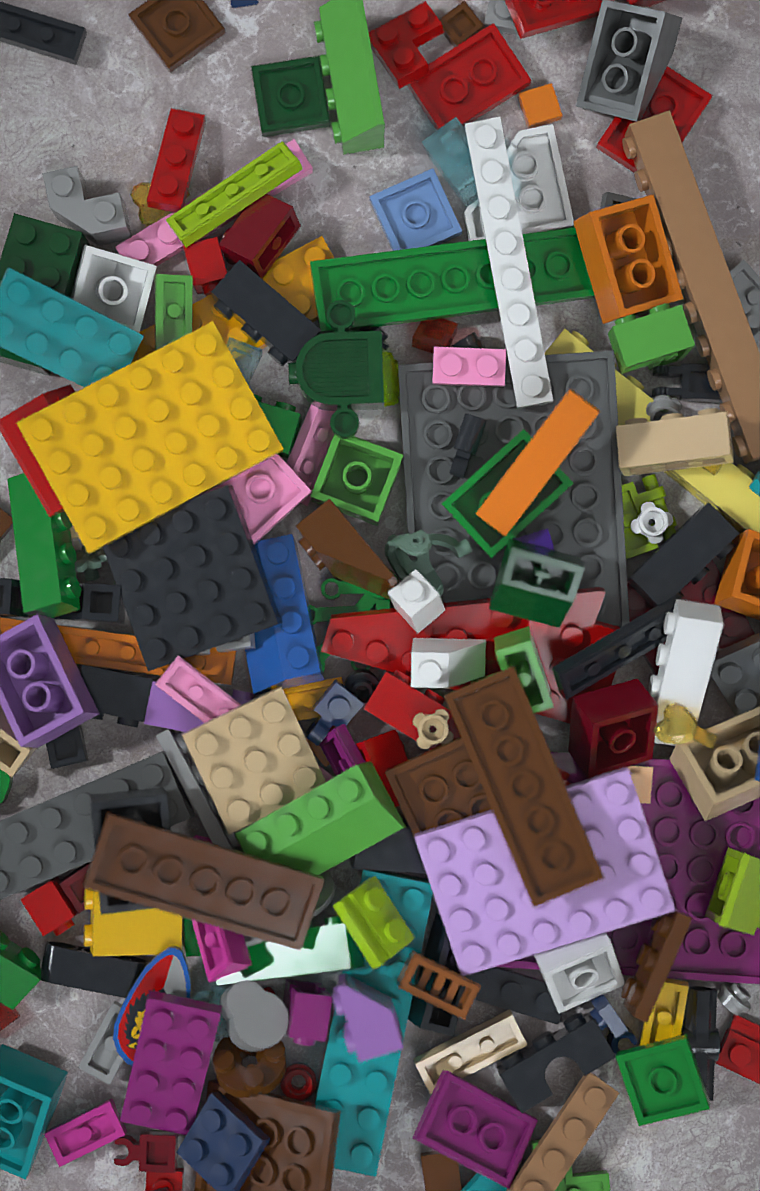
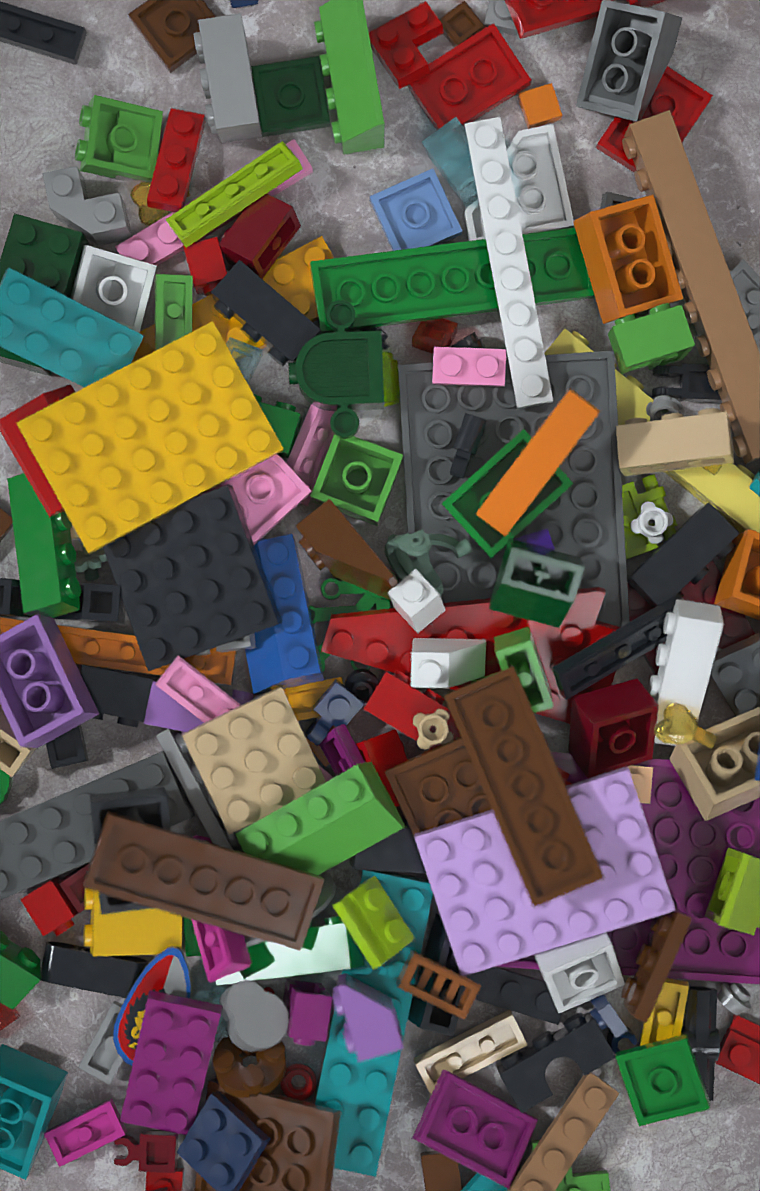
(119, 139): none -> bright green plate
(227, 78): none -> light grey brick

